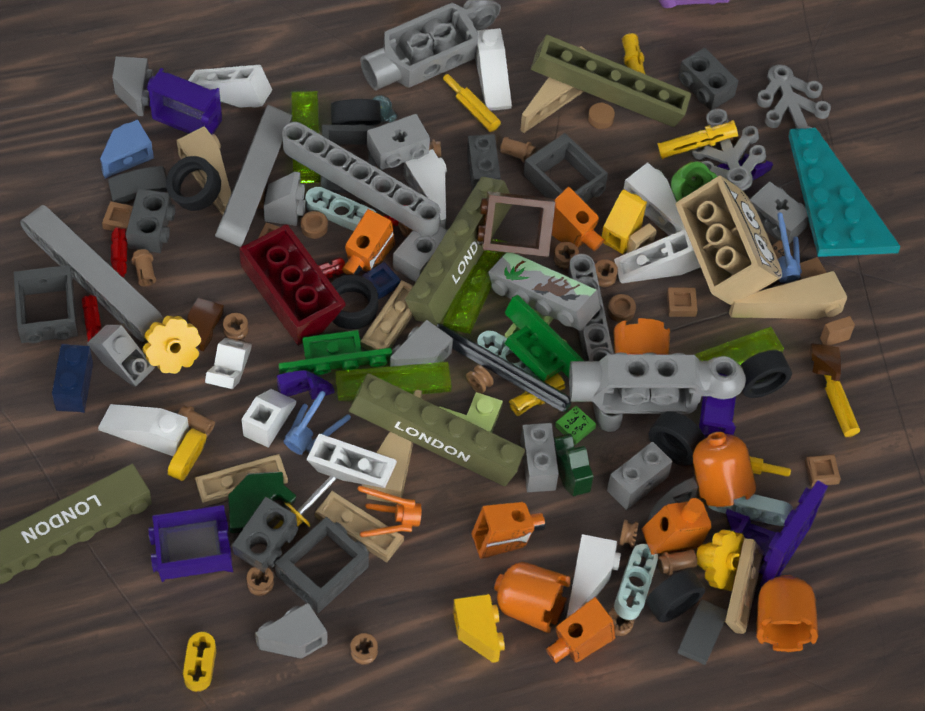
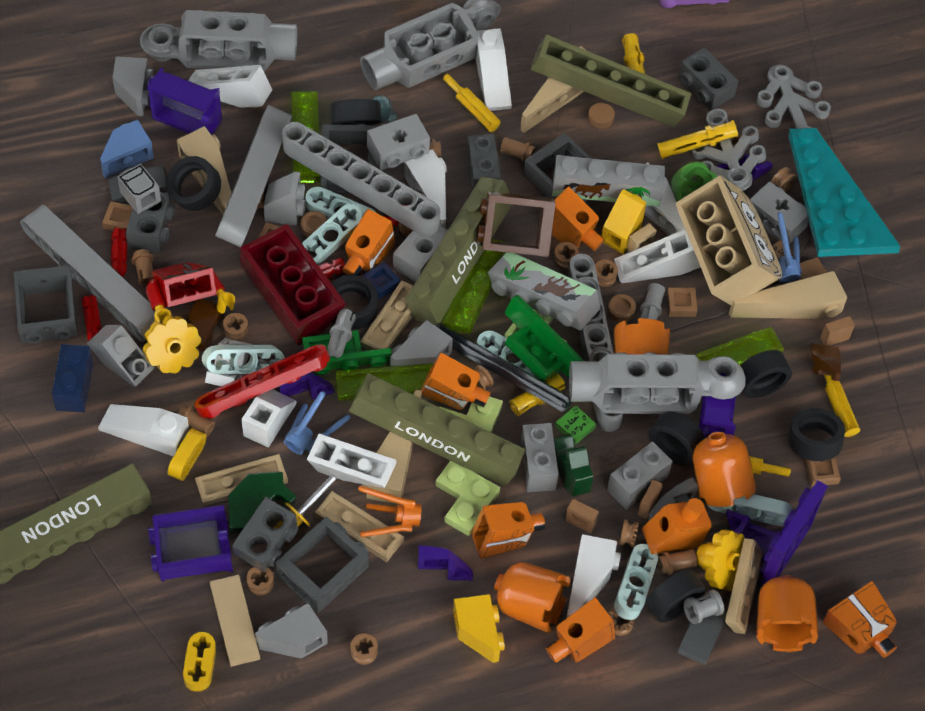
(139, 188): none -> light grey brick
(184, 284): none -> red torso
(221, 40): none -> light grey brick
(232, 353): none -> light aqua beam
(234, 620): none -> tan tile
(281, 372): none -> red piece
(331, 224): none -> light aqua beam
(341, 332): none -> light grey axle
(440, 558): none -> dark purple slope
(453, 384): none -> orange torso
(471, 494): none -> yellowish green plate
(581, 516): none -> medium nougat tile
(606, 179): none -> light grey brick
(650, 499): none -> medium nougat tile
(651, 308): none -> light grey axle
(703, 606): none -> light grey bush
(784, 179): none -> medium nougat bush
(816, 419): none -> black tyre
(863, 621): none -> orange torso

